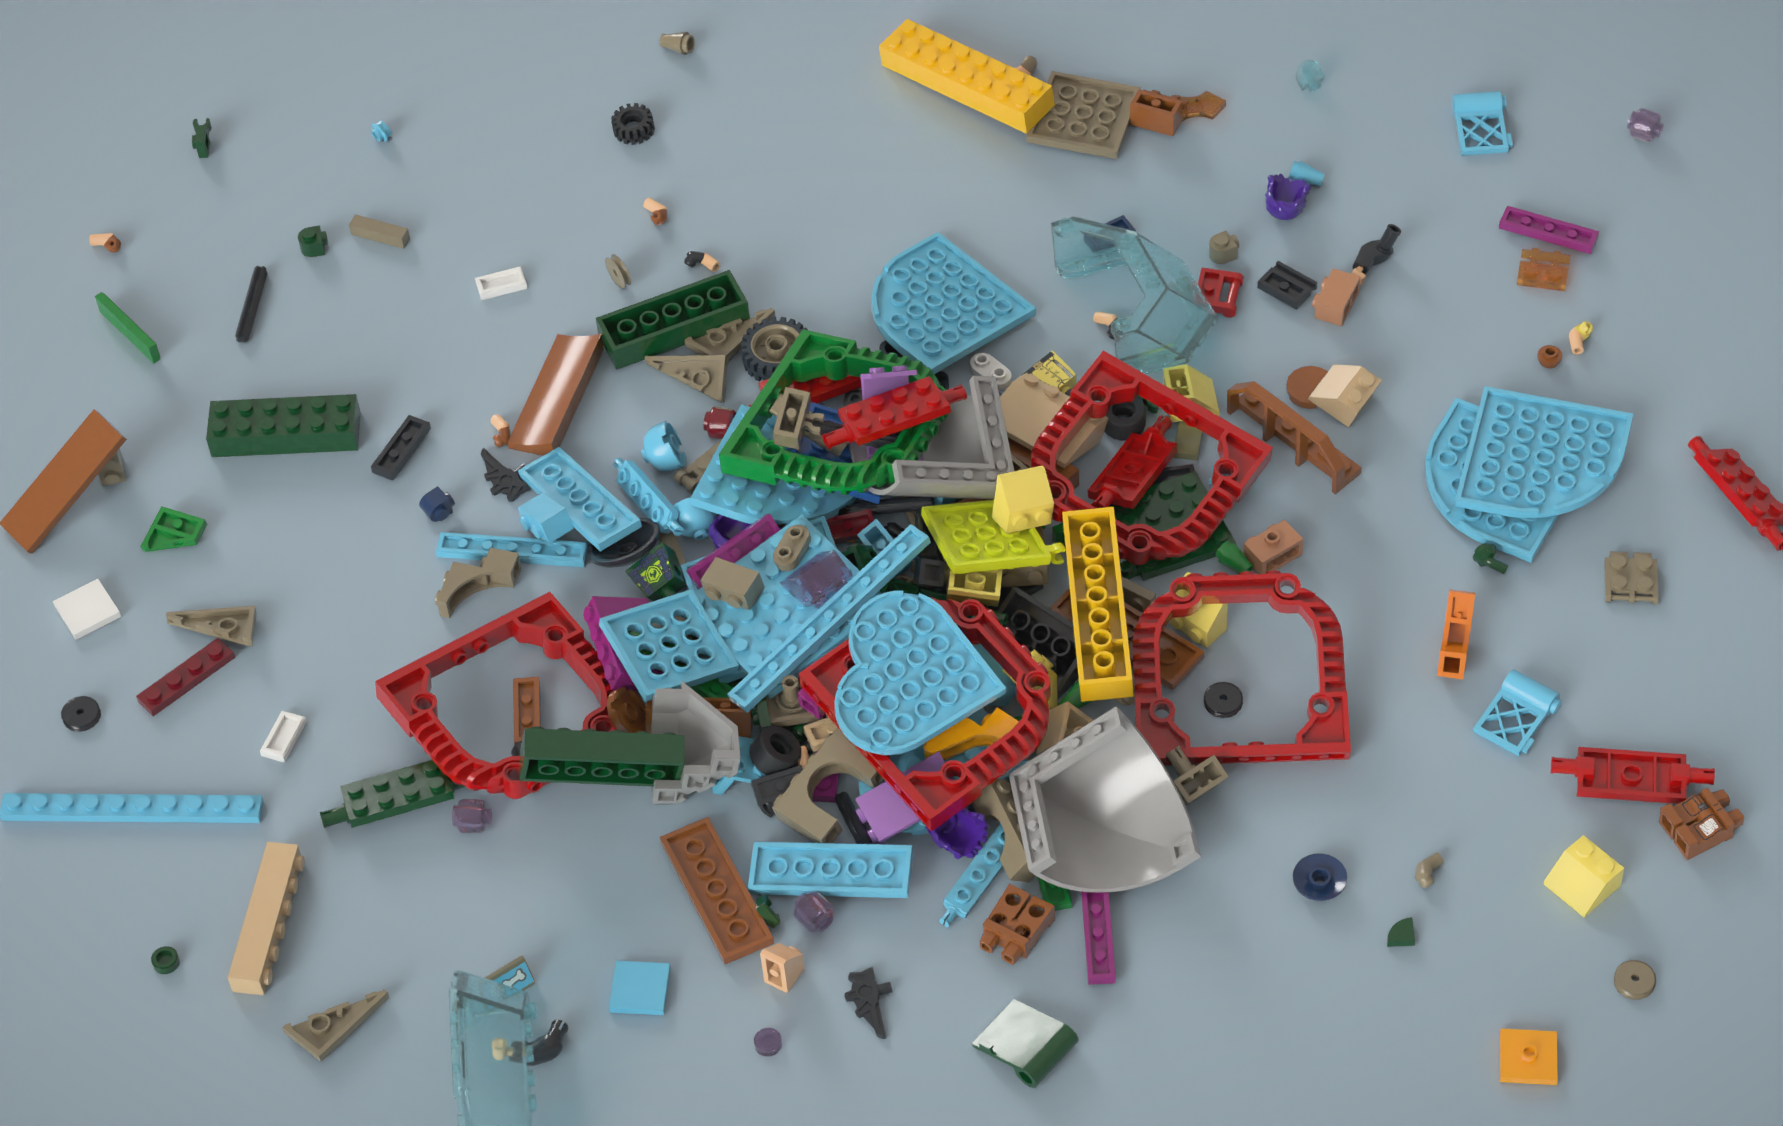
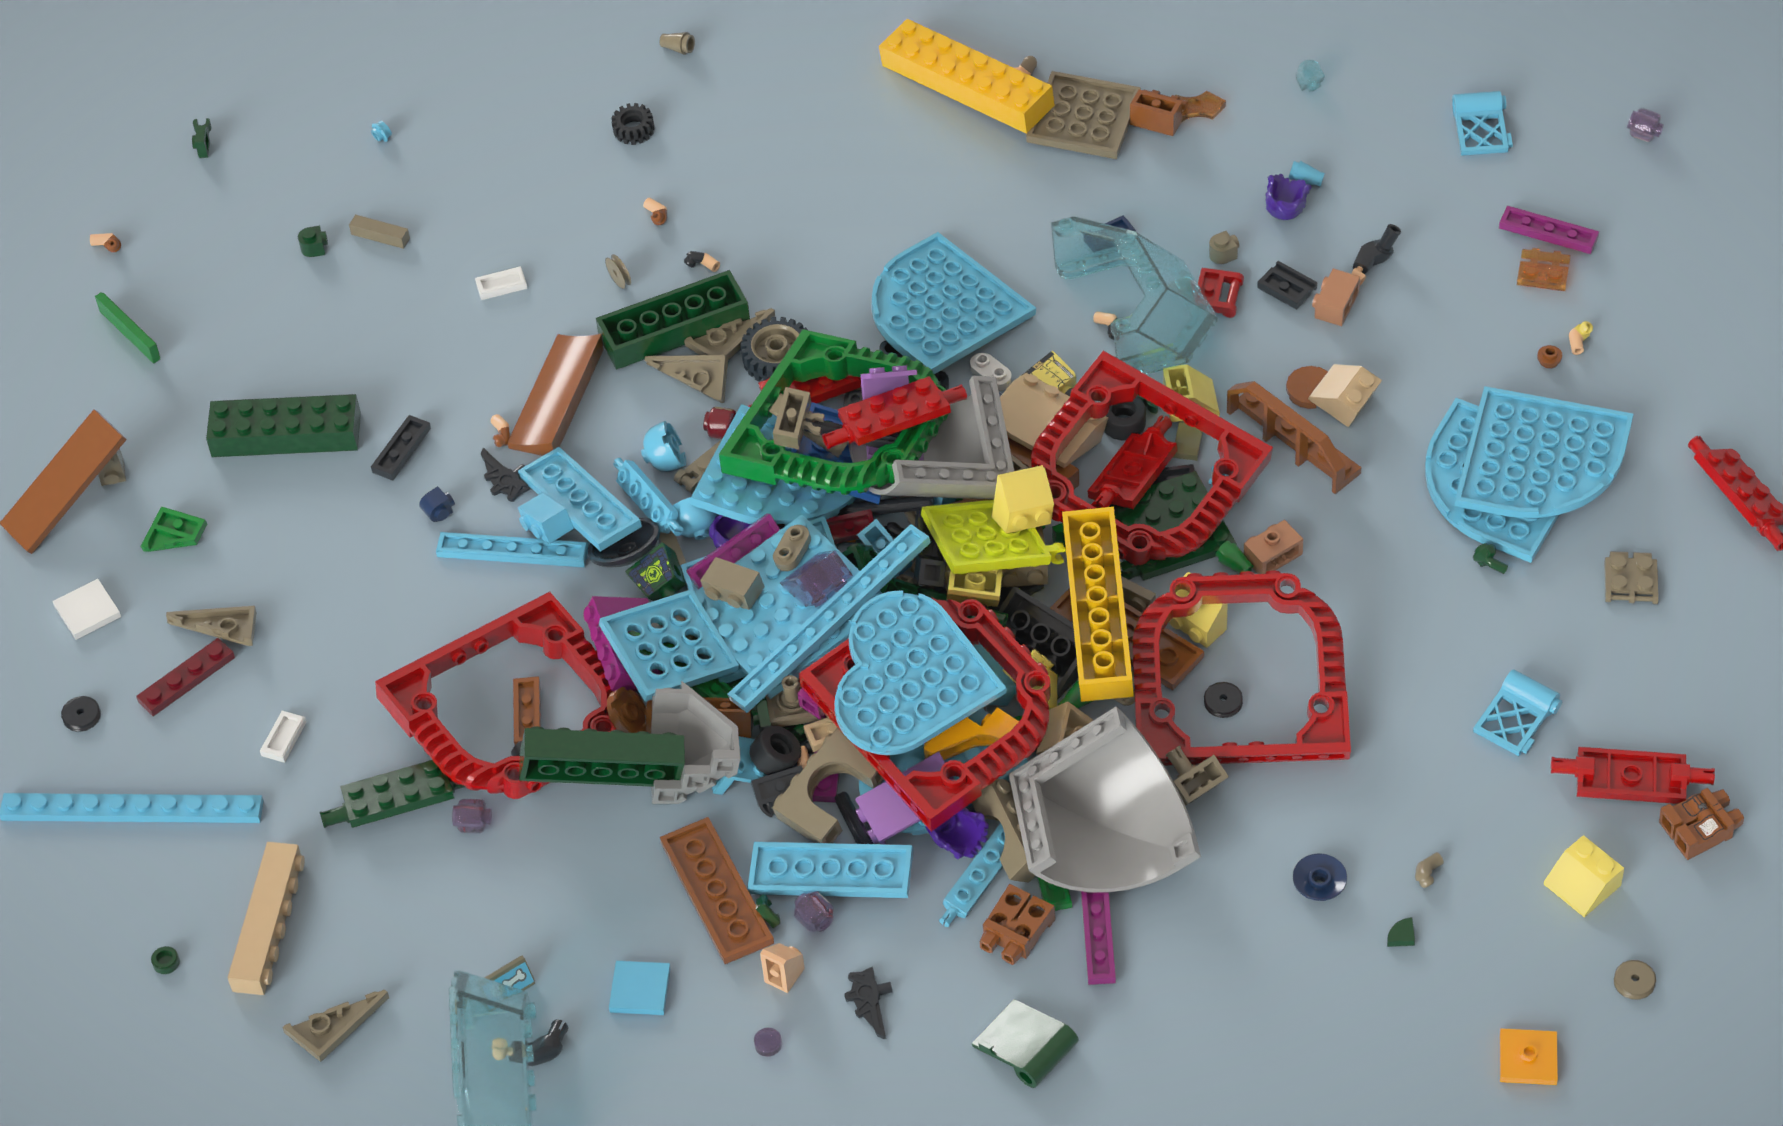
(251, 304): black axle -> none
(497, 569): dark tan arch -> none
(1456, 634): orange arch -> none

